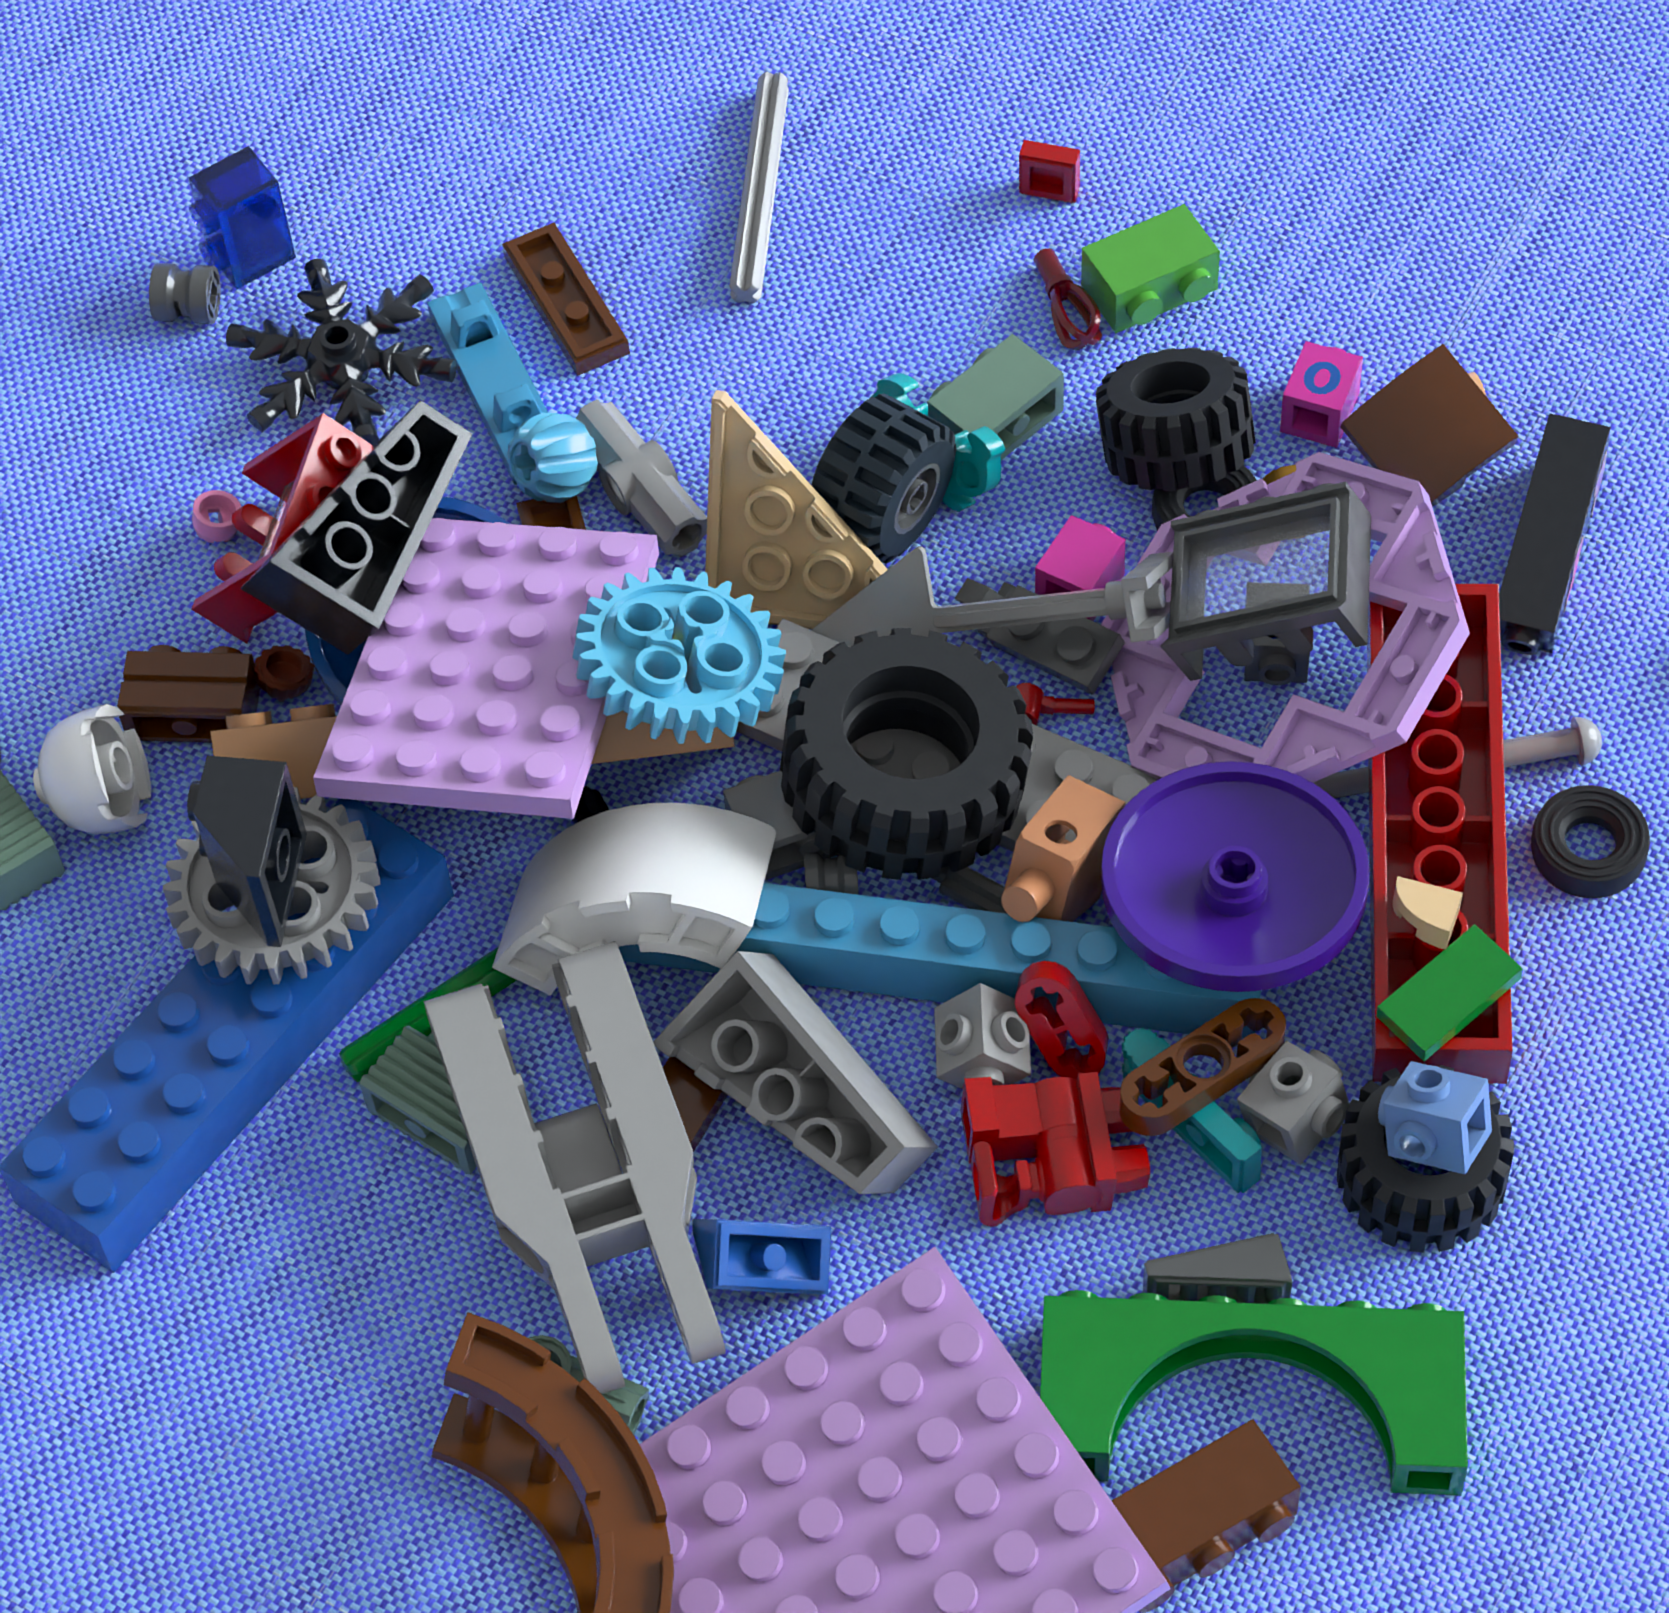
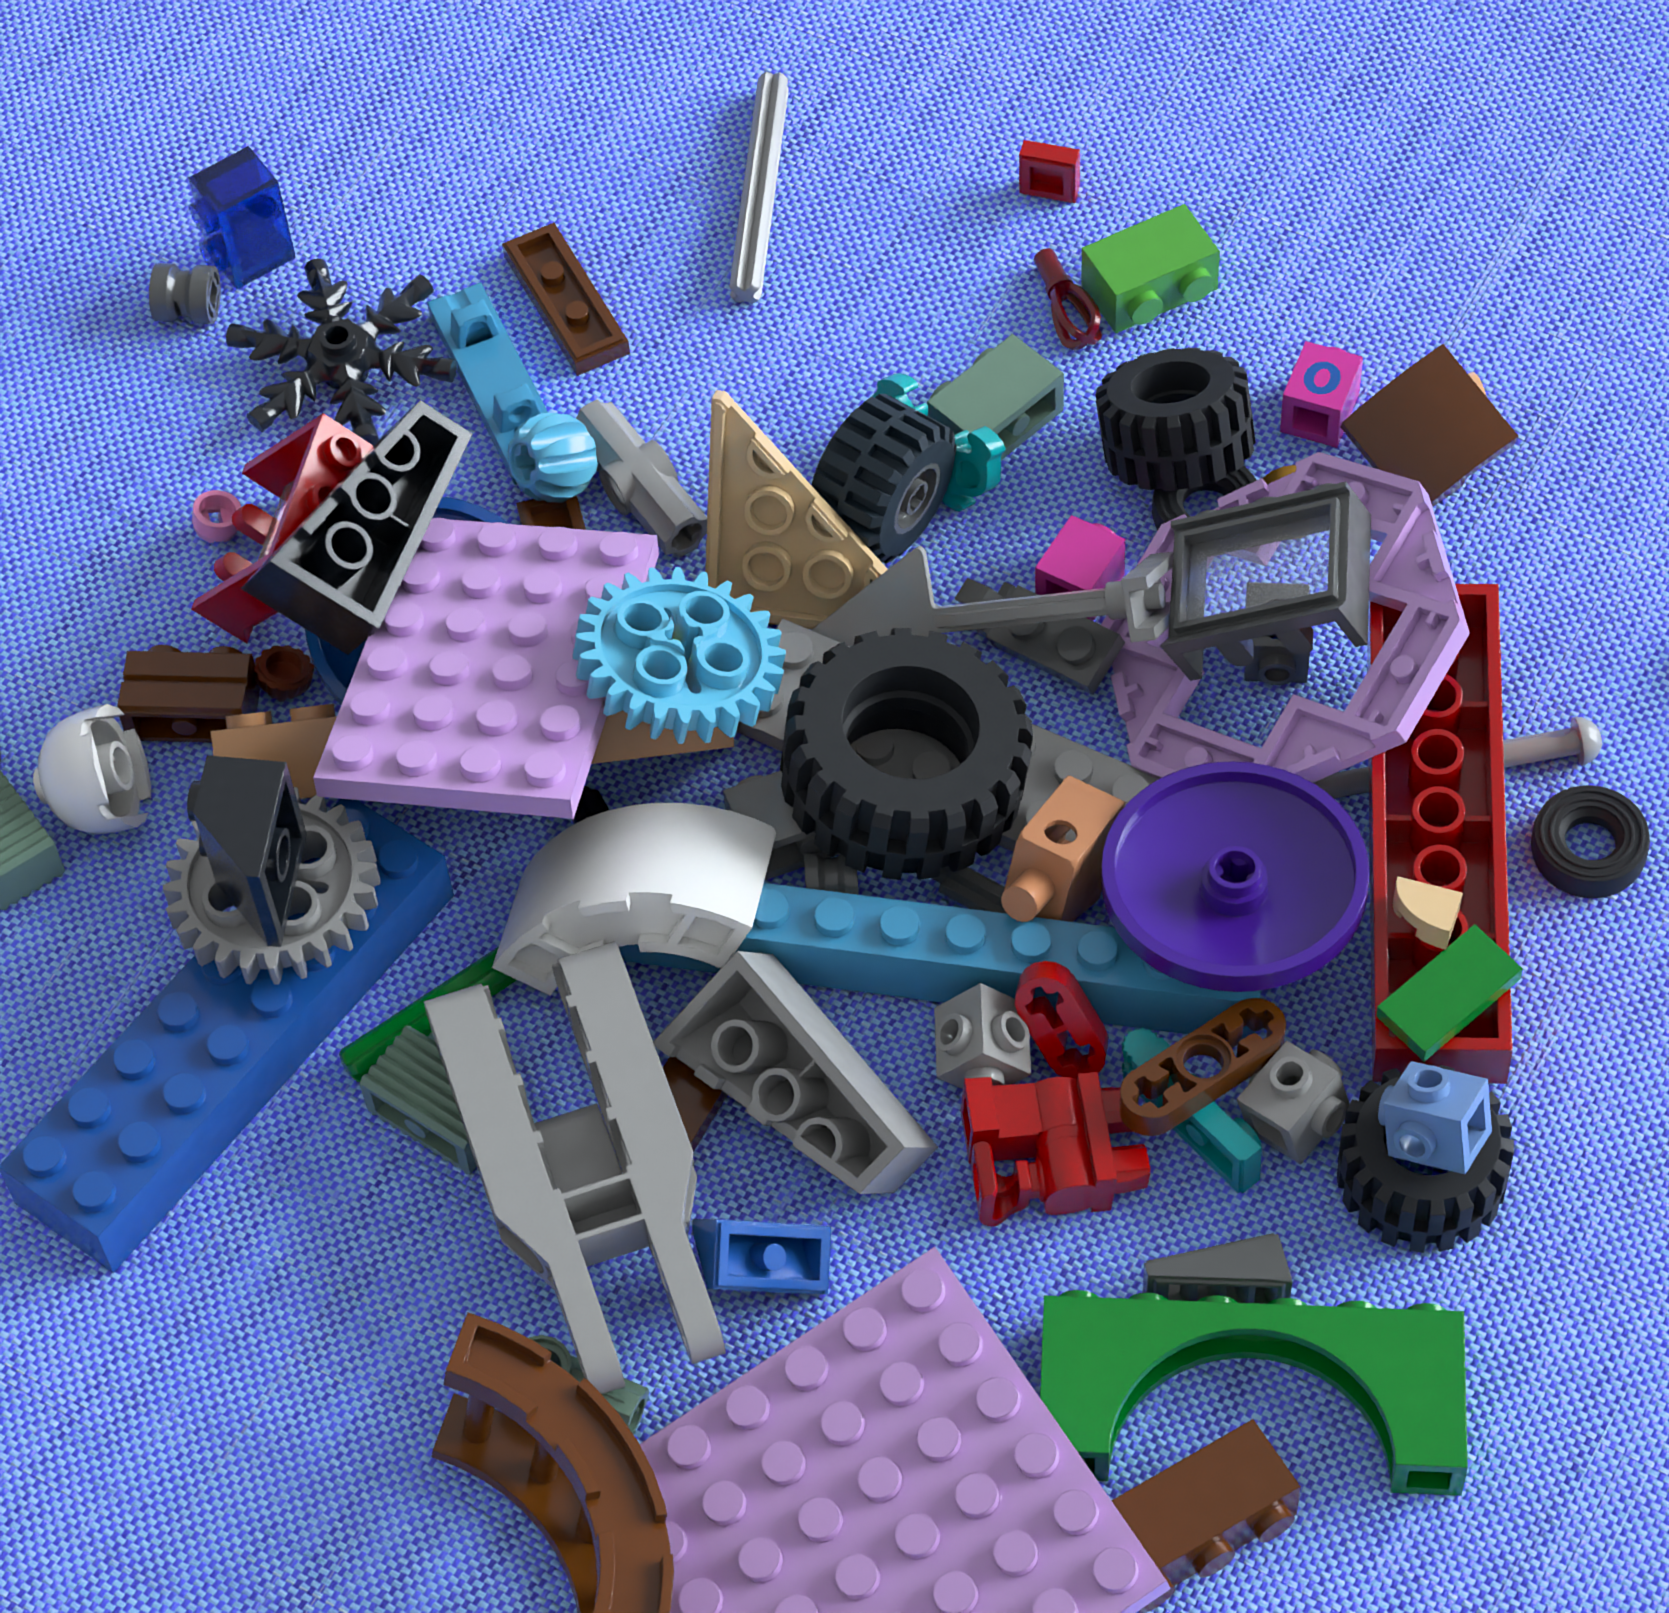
(1038, 703): red hand -> none
(1551, 533): black slope -> none

